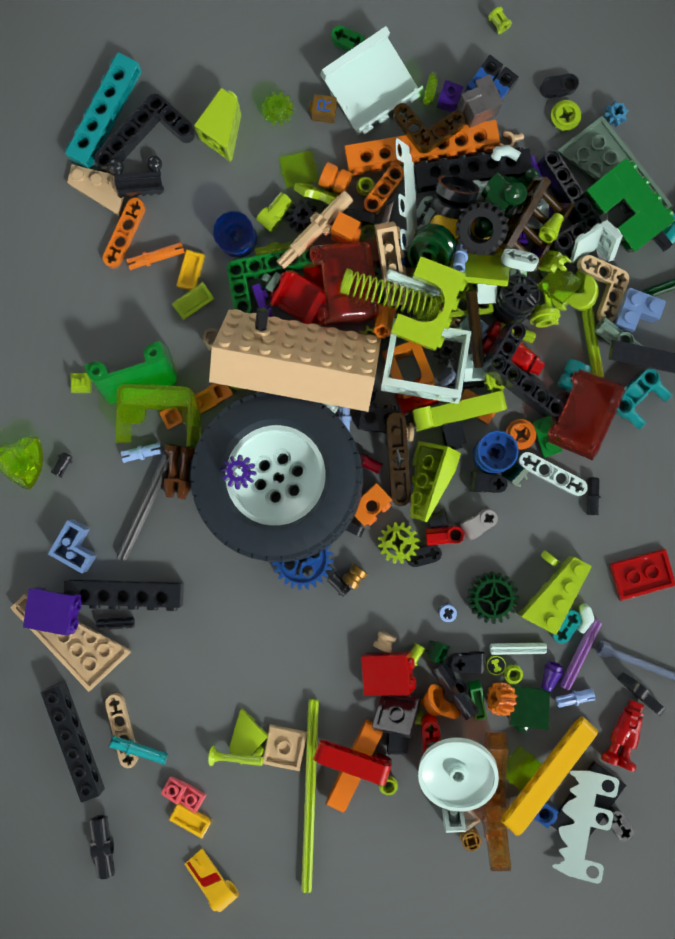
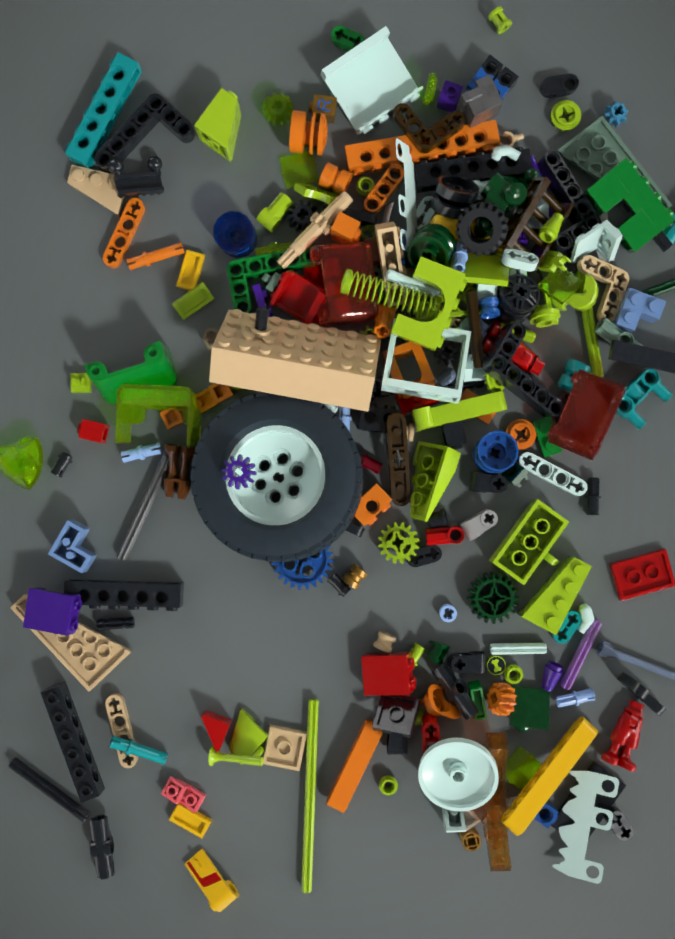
(49, 789): none -> black axle
(93, 431): none -> red brick
(216, 727): none -> red slope
(307, 132): none -> orange wheel
(353, 762): red beam -> none
(378, 380): none -> black bush
(489, 307): none -> blue wheel
(541, 541): none -> lime brick

